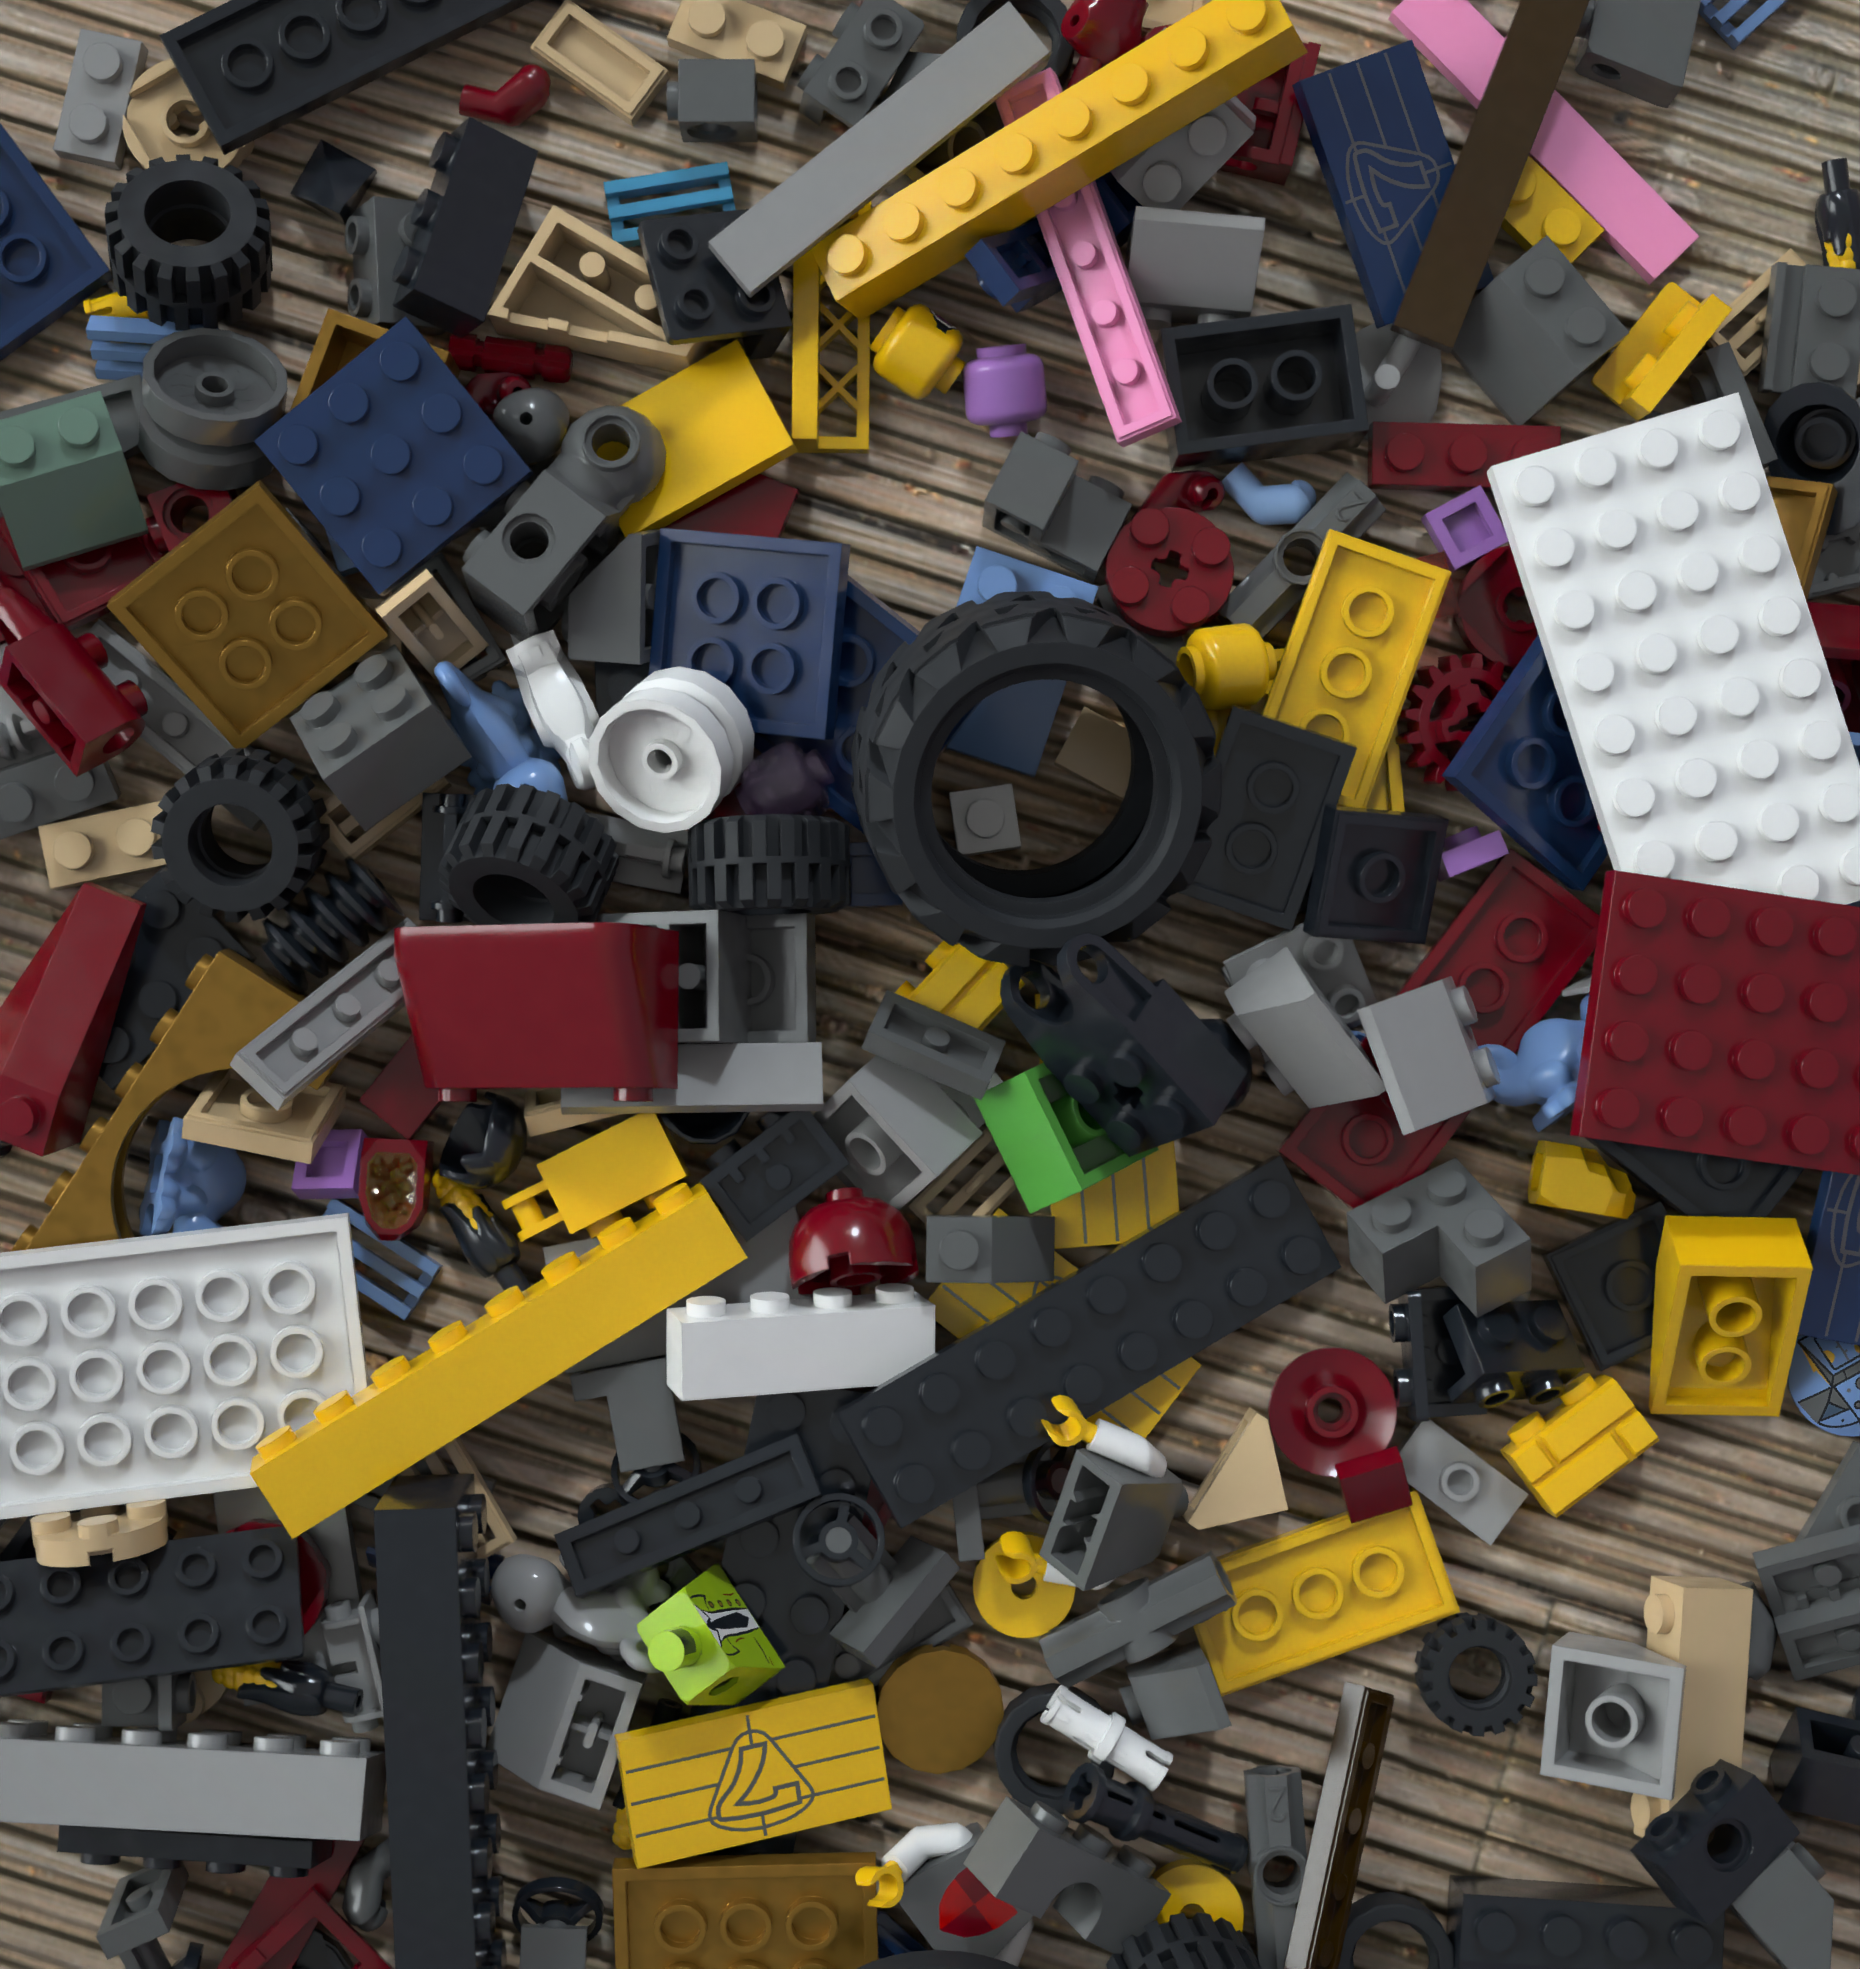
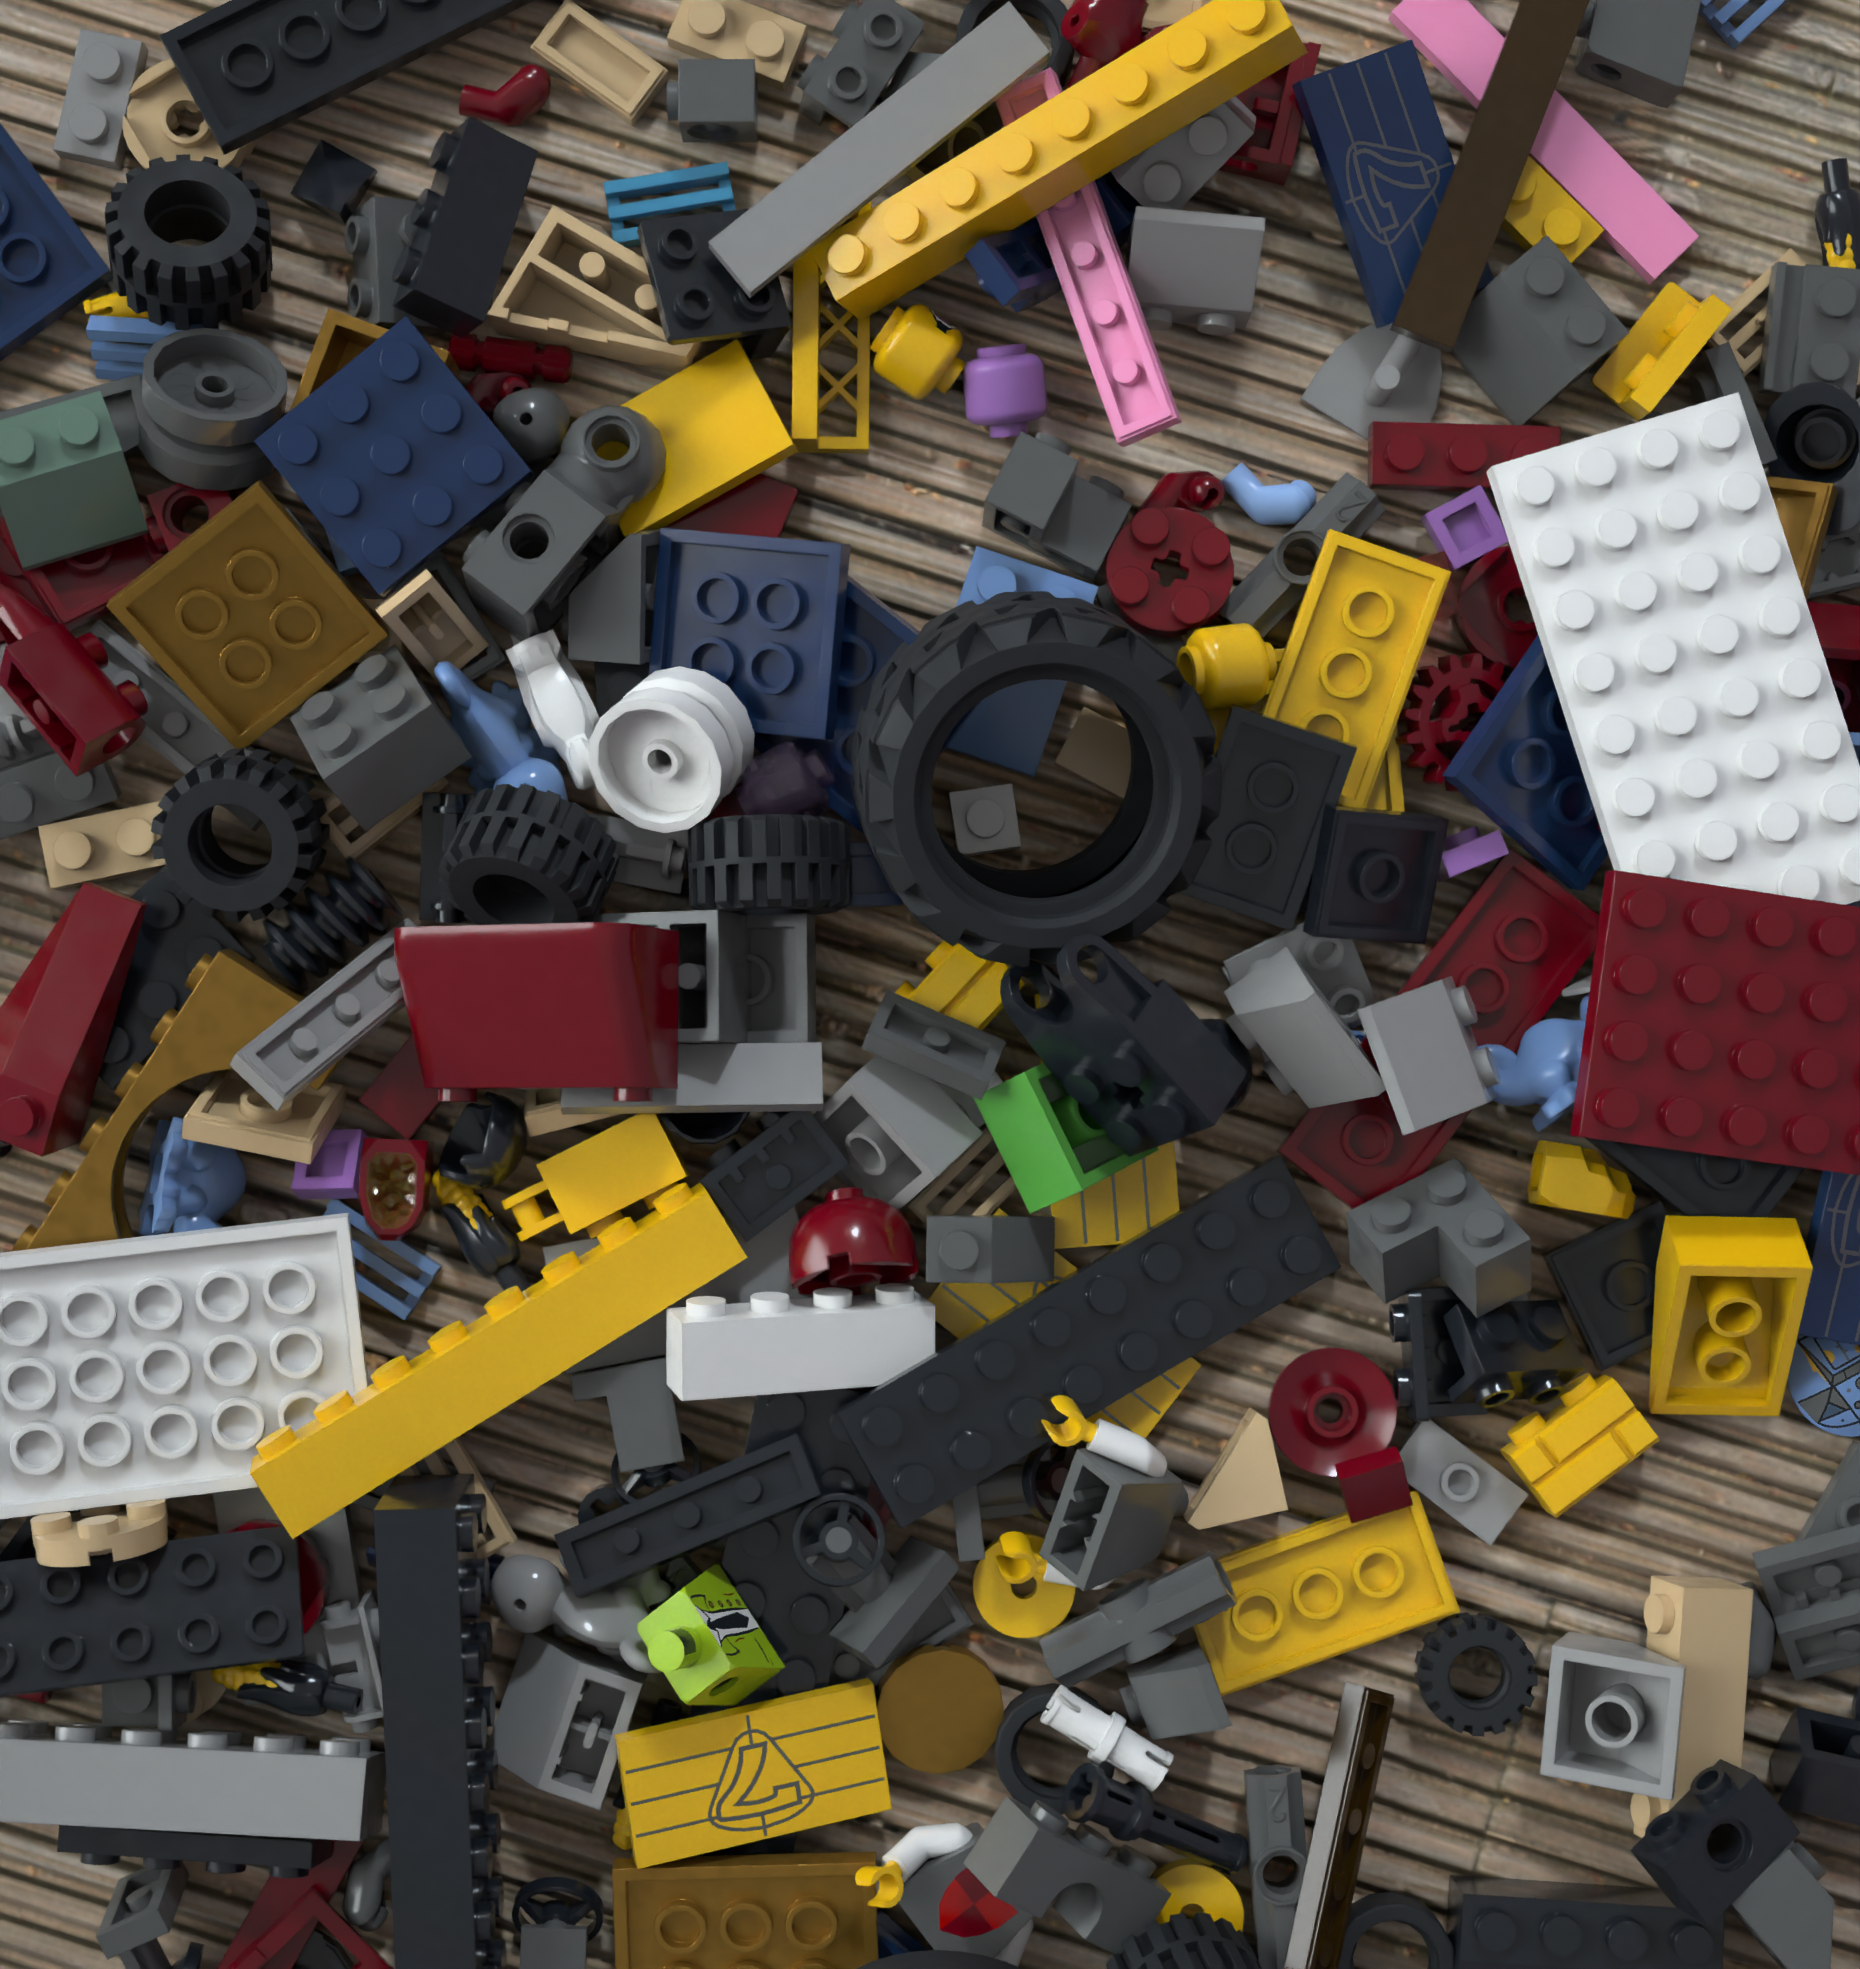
(1263, 387): black brick -> none

